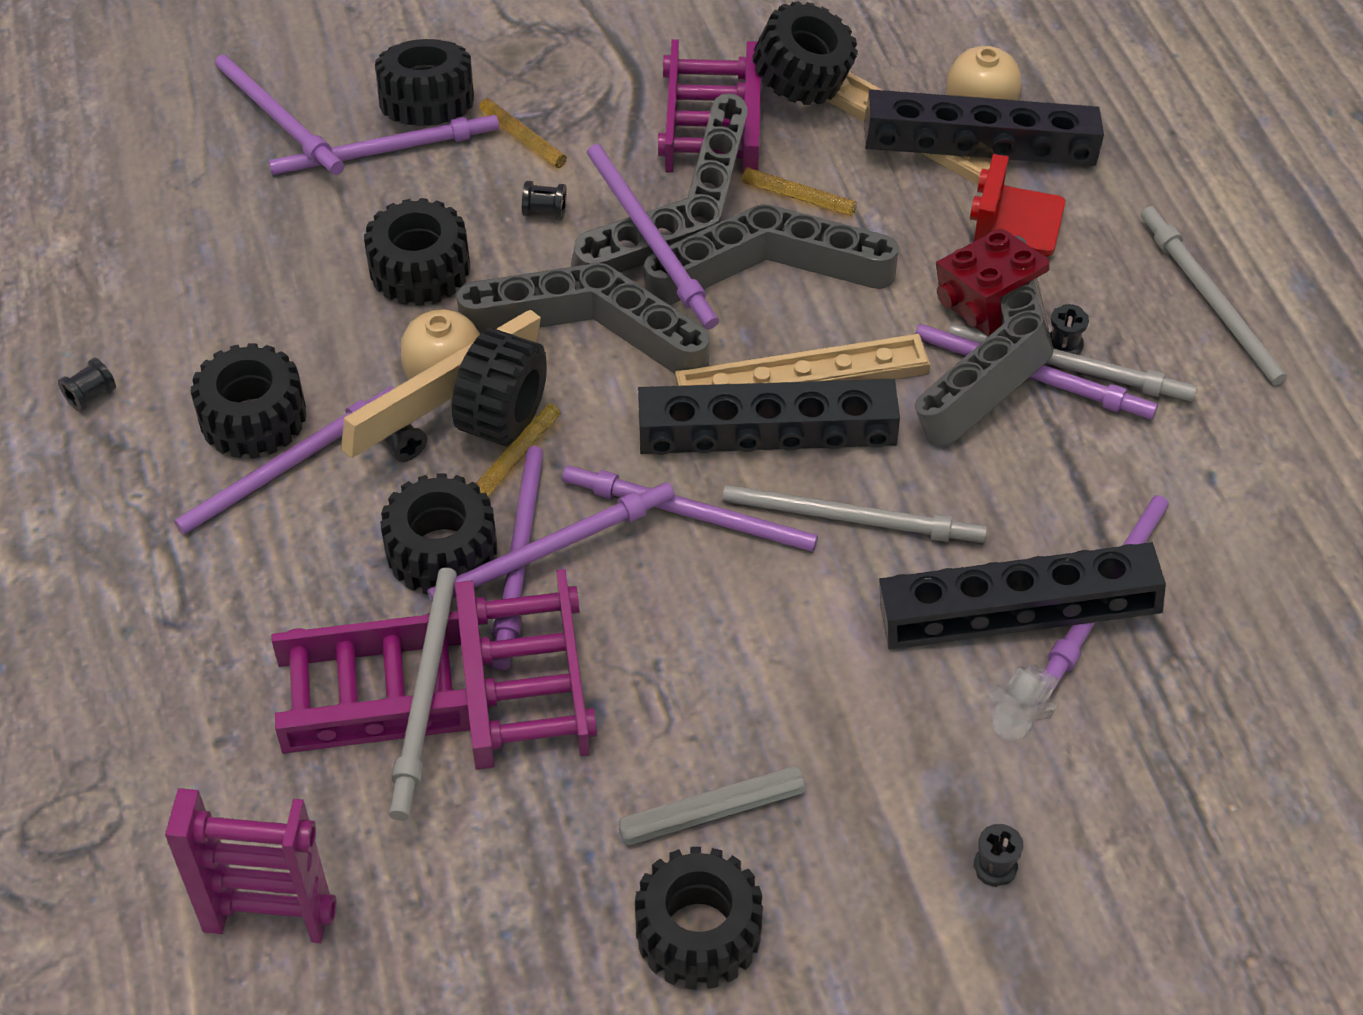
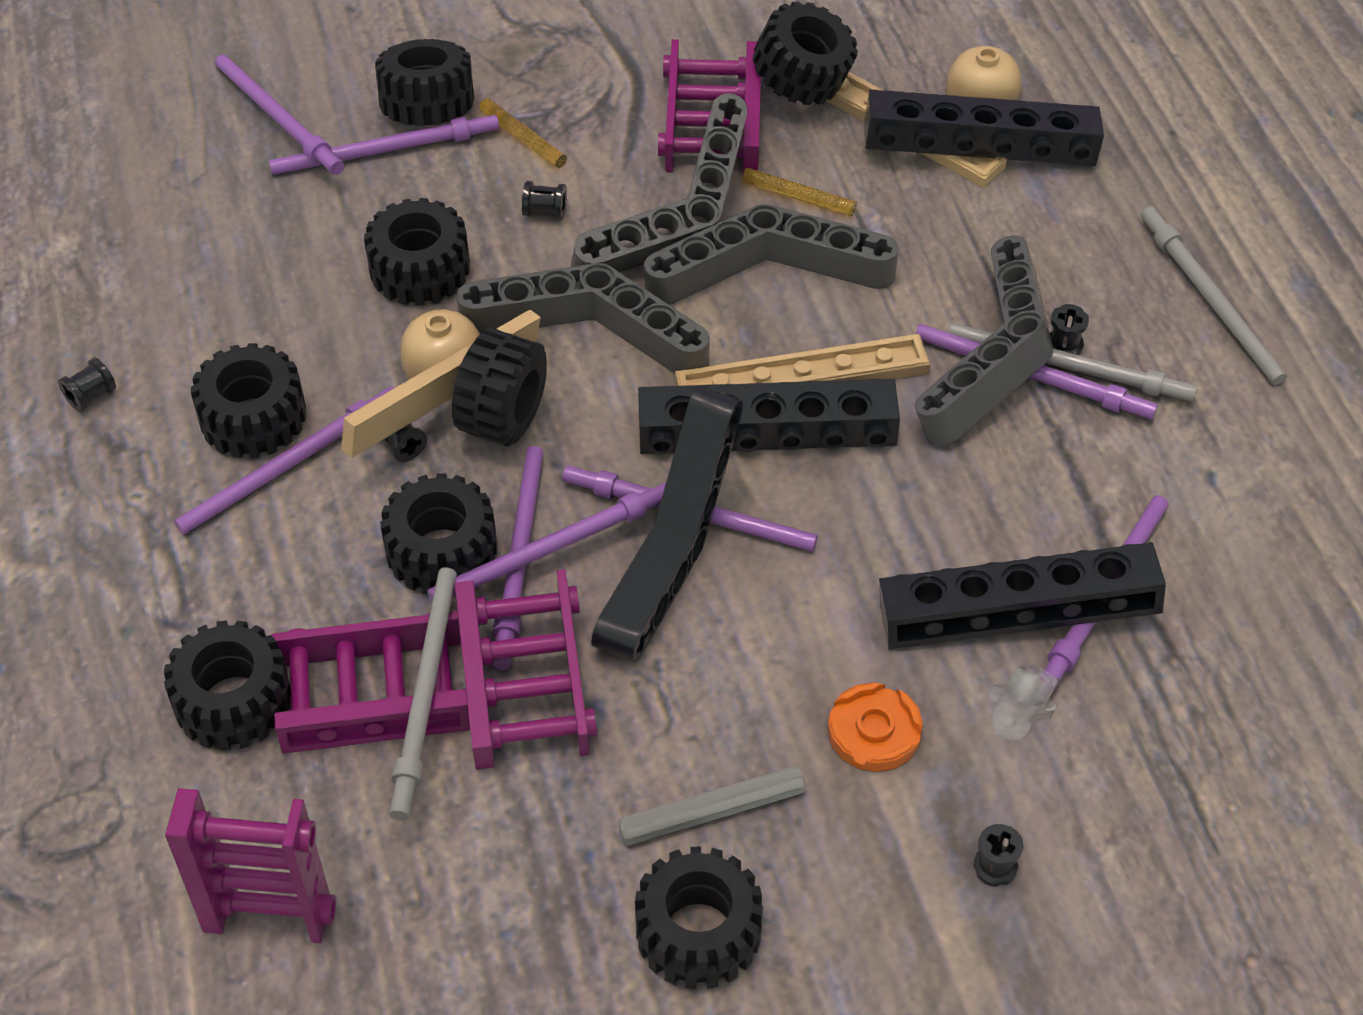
(219, 655): none -> black tyre
(518, 448): clear yellow bar -> none
(679, 528): none -> black beam
(688, 289): medium lavender bar -> none
(874, 727): none -> orange tile
(939, 527): light grey bar -> none
(983, 272): dark red bracket -> none
(1017, 210): red bracket -> none

